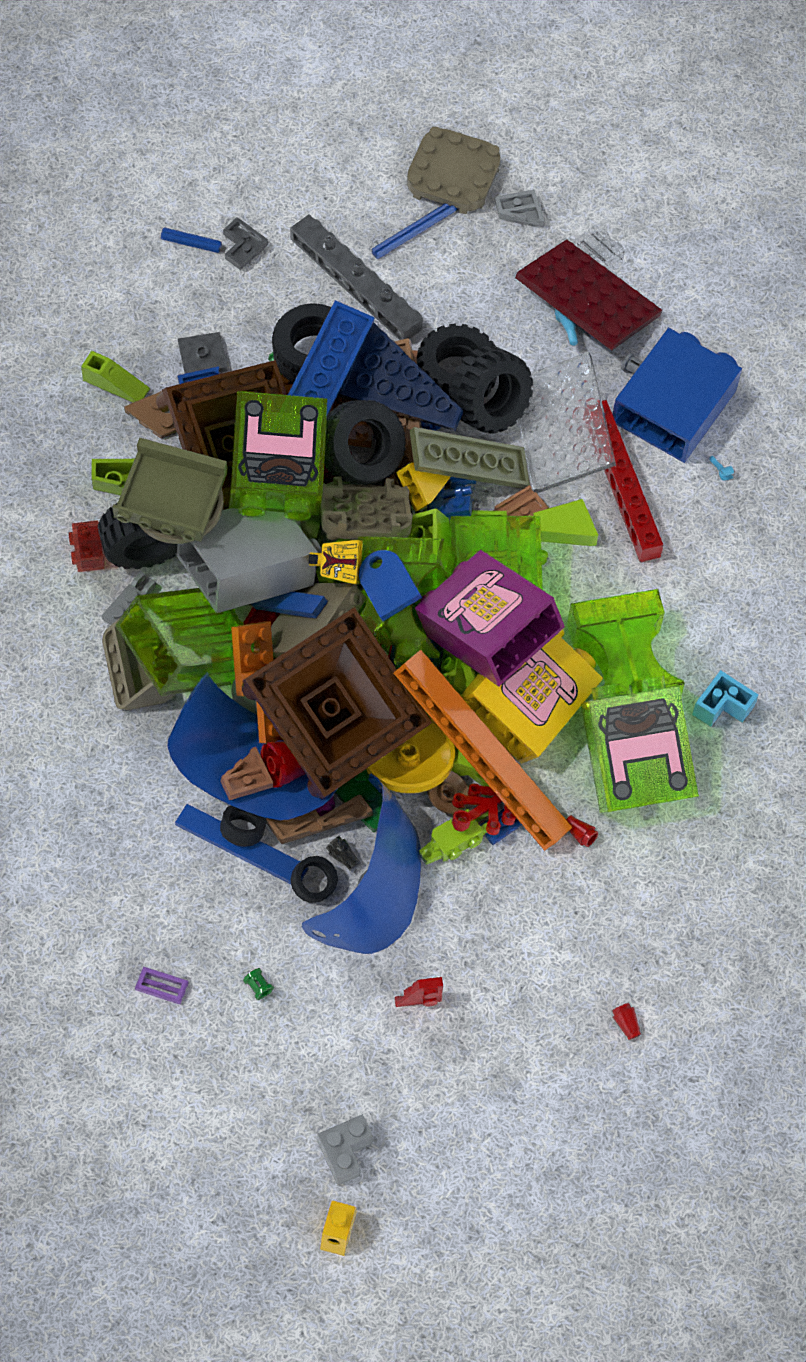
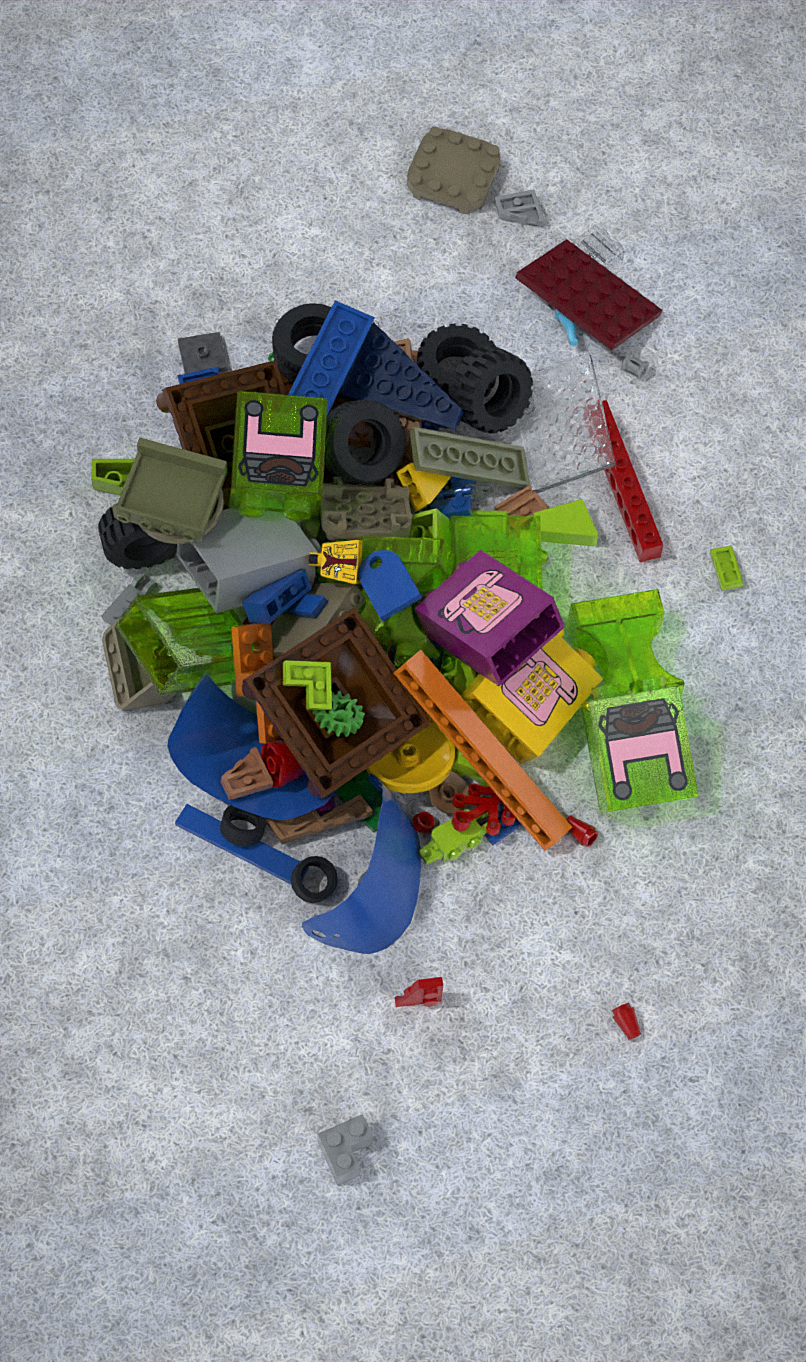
(87, 545): clear red brick -> none
(112, 378): lime slope -> none
(151, 416): medium nougat wing -> none
(160, 994): medium lavender tile -> none
(191, 240): blue axle -> none
(248, 243): flat silver plate -> none
(251, 979): green bush -> none
(276, 597): none -> blue slope
(315, 677): none -> lime plate
(338, 1227): yellow torso -> none
(342, 852): clear smoke cone -> none
(343, 716): none -> bright green gear
(356, 278): flat silver piece -> none
(412, 230): blue axle -> none
(427, 820): none -> red plate
(677, 394): blue brick -> none
(724, 472): medium azure hand -> none
(724, 695): medium azure brick -> none
(726, 568): none -> lime plate

